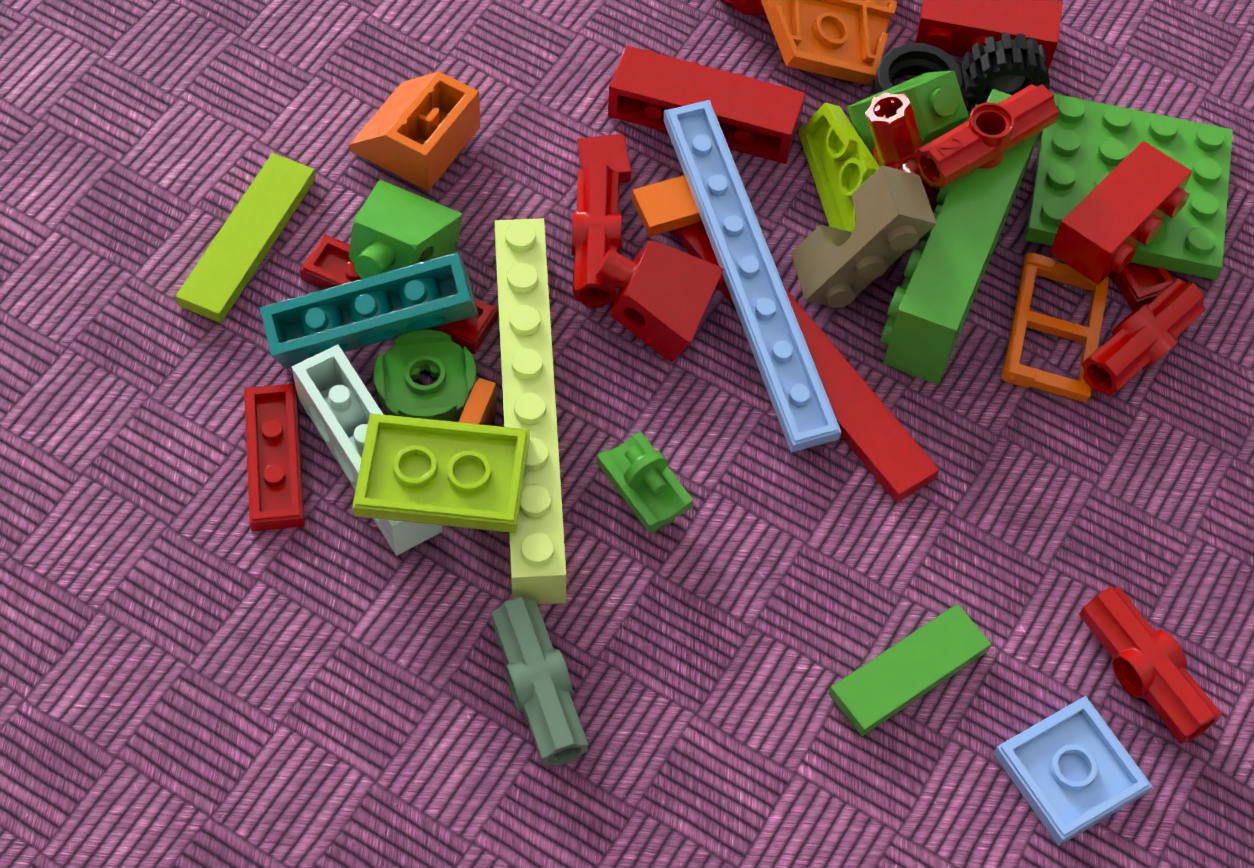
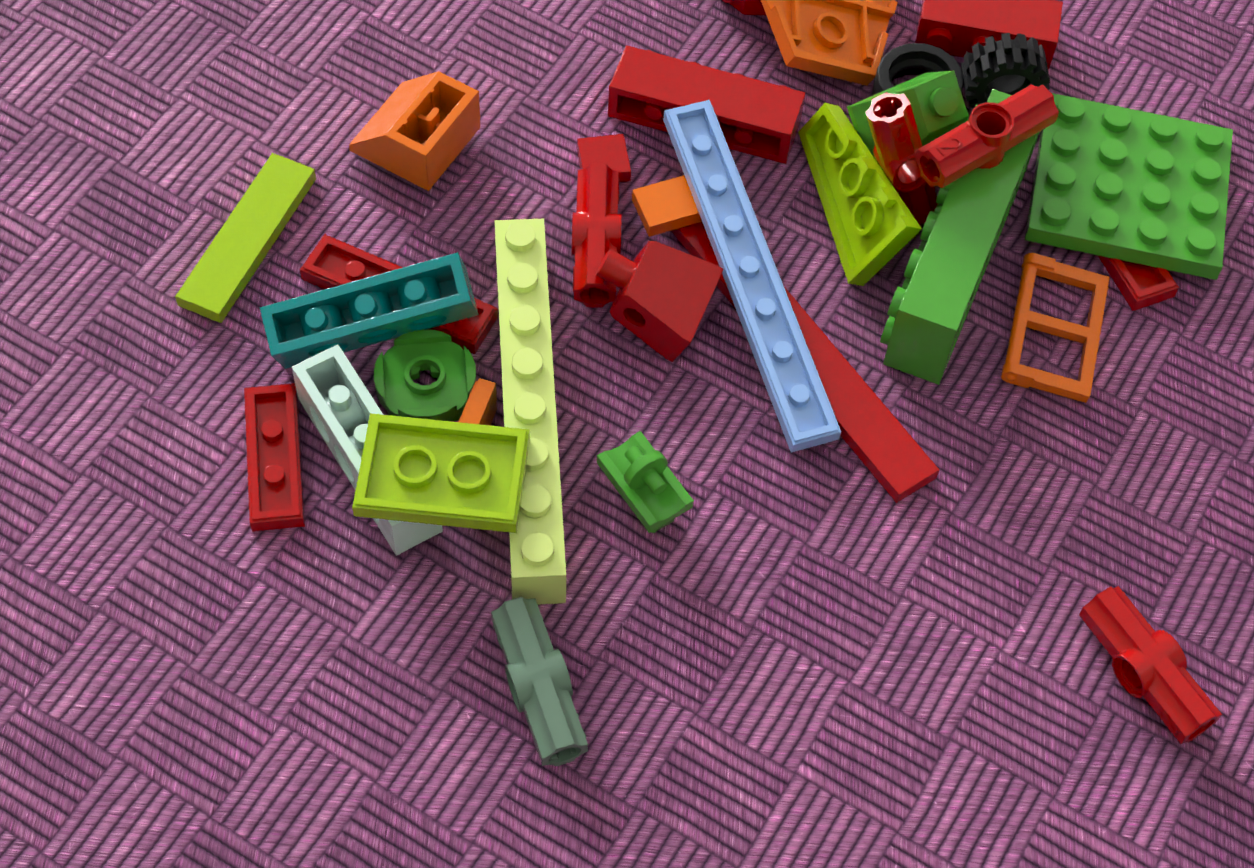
(400, 231): bright green torso -> none
(889, 221): dark tan arch -> none
(909, 669): bright green tile -> none
(1072, 770): light blue tile -> none
(1122, 213): red brick -> none
(1143, 337): red piece -> none

